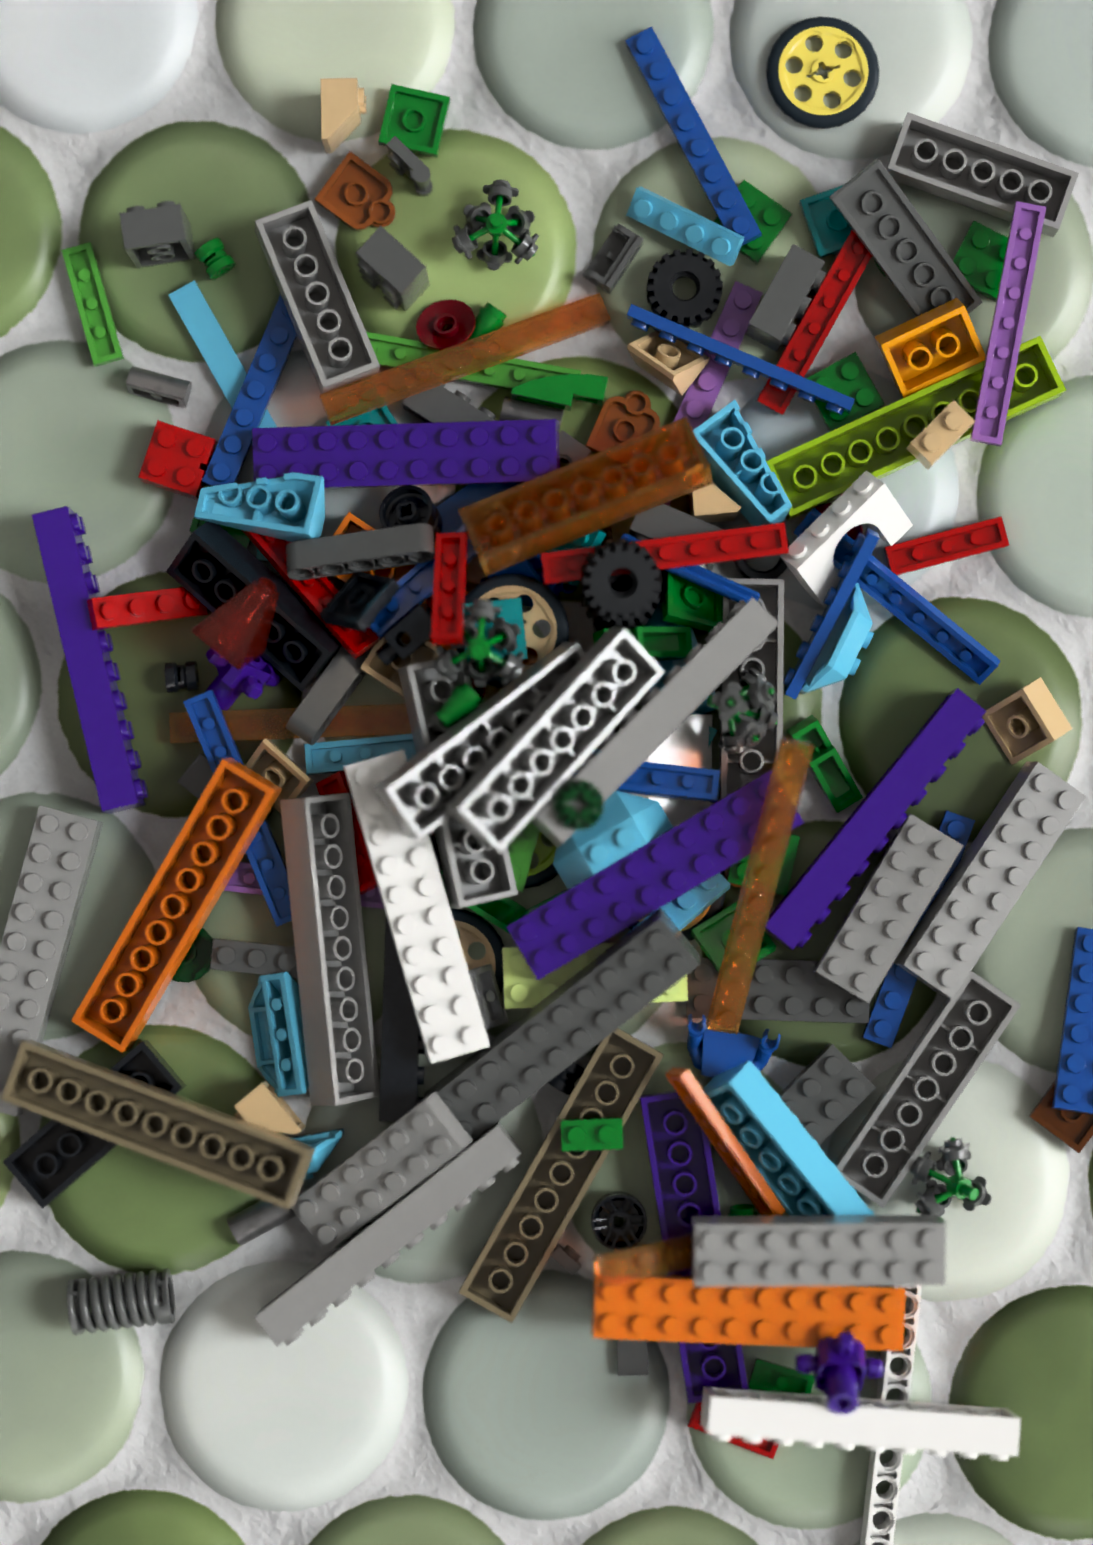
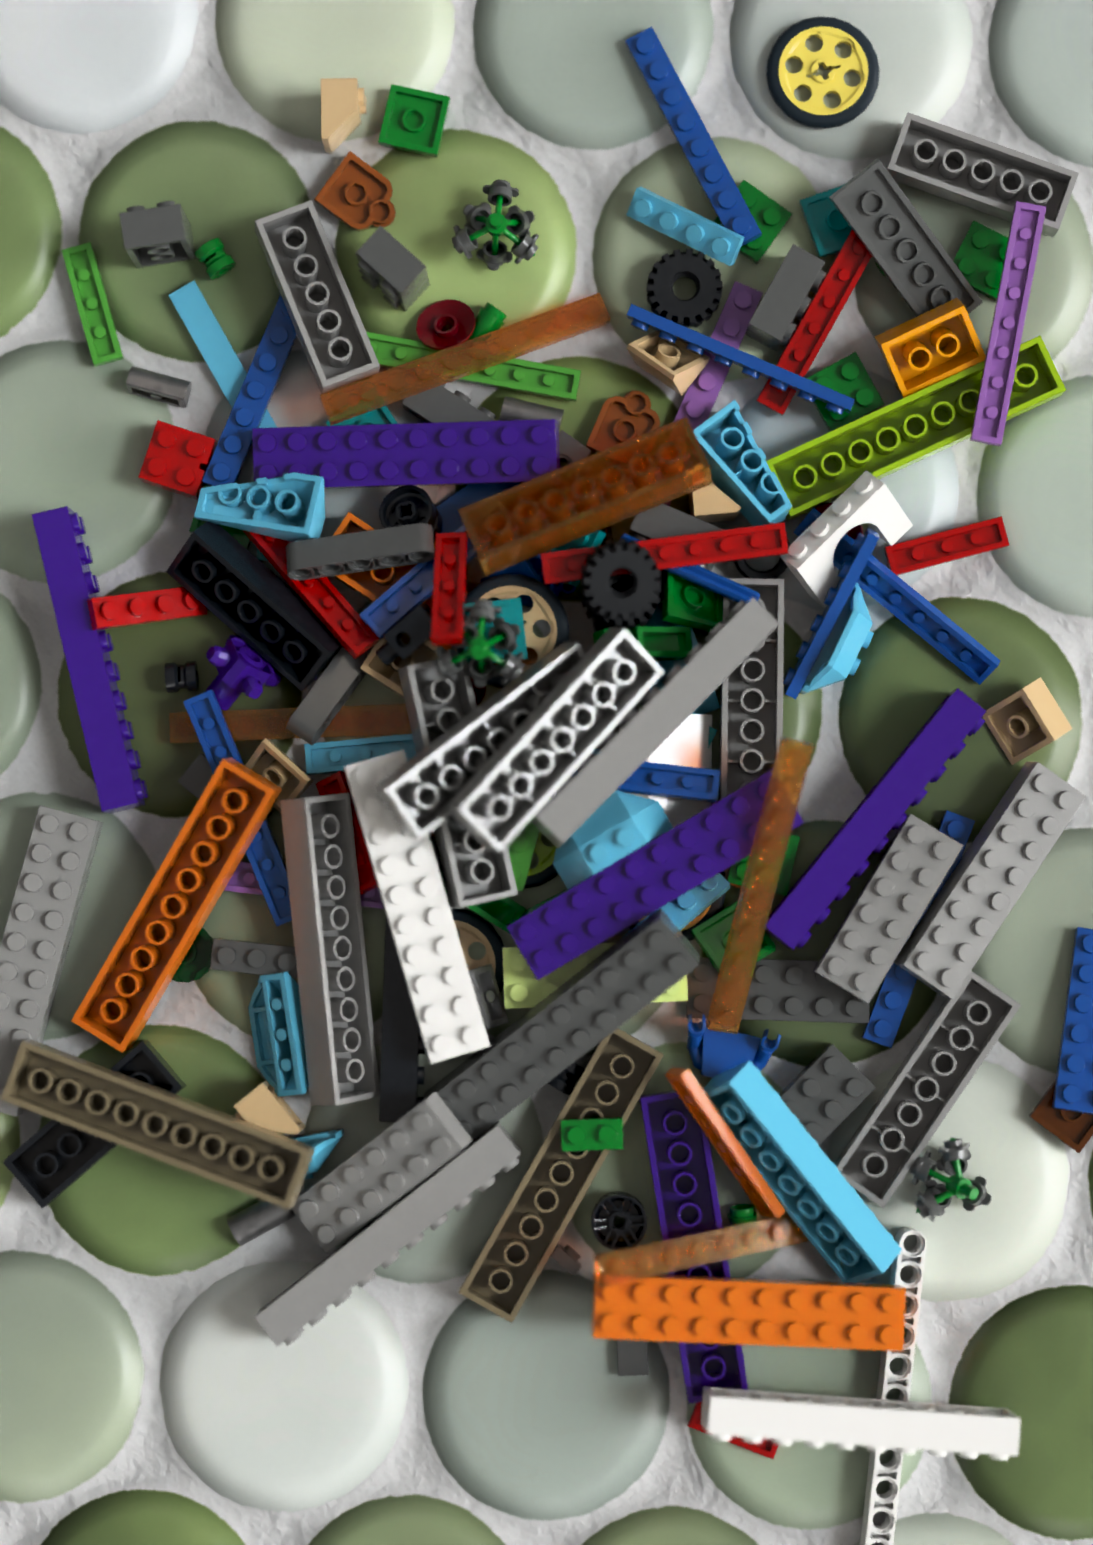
(82, 1320): dark grey piece -> none
(242, 624): clear red slope -> none
(359, 601): black plate -> none
(406, 162): dark grey plate -> none
(458, 704): green cone -> none
(561, 390): green slope -> none
(566, 813): dark green gear -> none
(613, 258): dark grey hinge -> none
(732, 703): dark grey plant -> none
(779, 1378): green plate -> none
(818, 1250): light grey brick -> none
(826, 764): green slope -> none
(840, 1370): dark purple piece -> none
(940, 434): tan brick -> none

